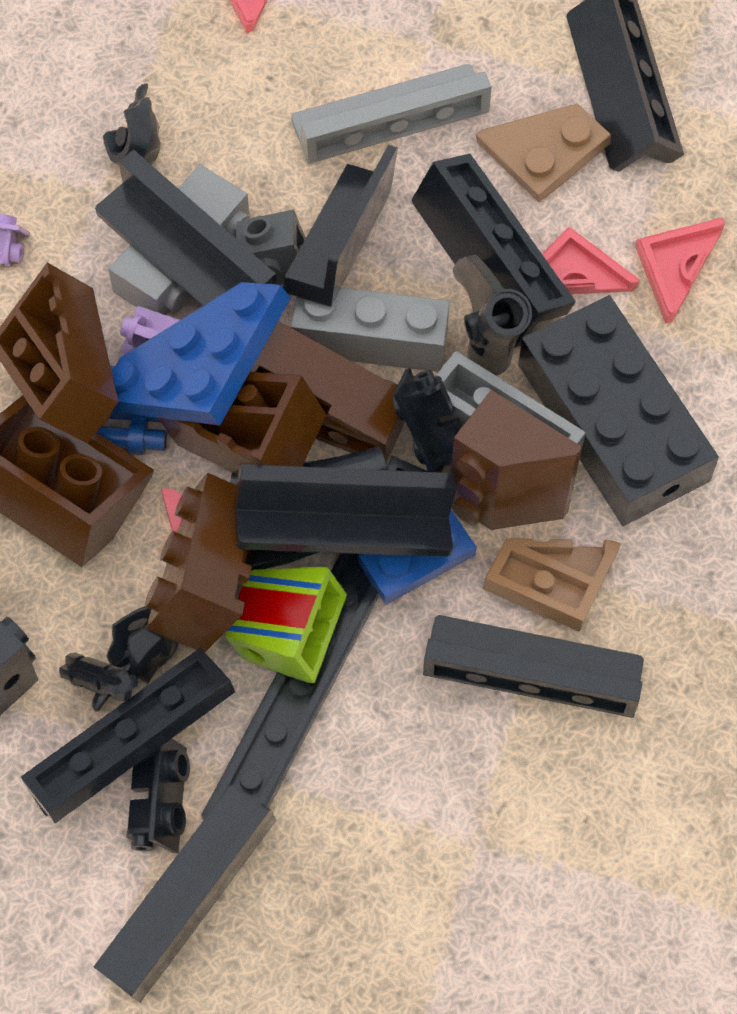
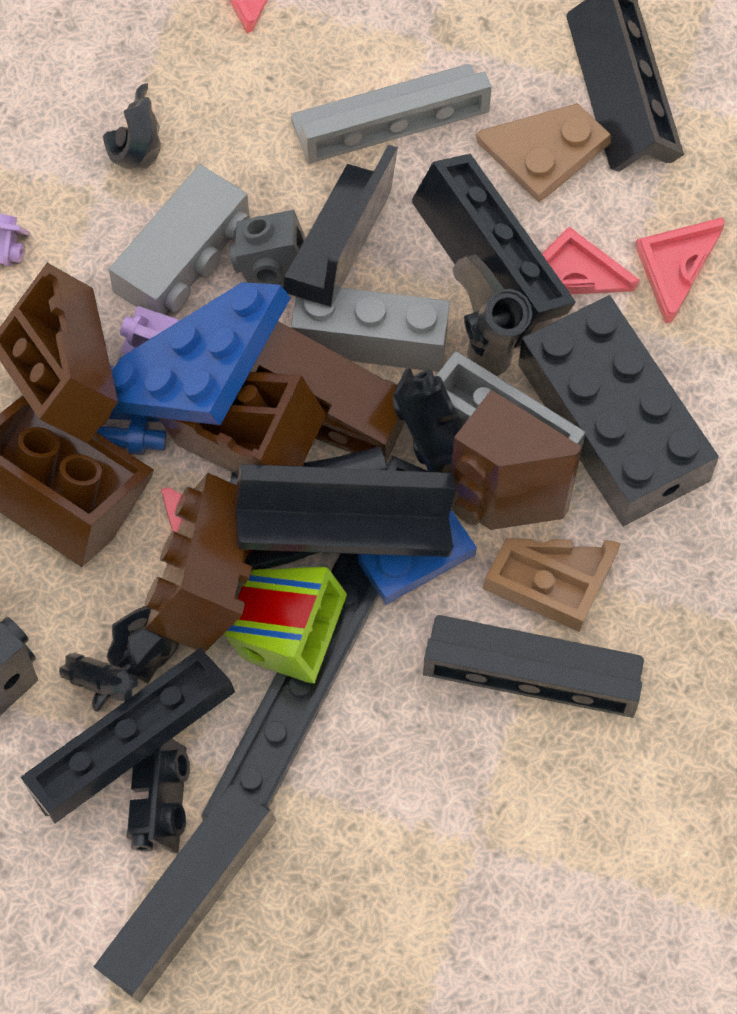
(177, 234): black panel -> none

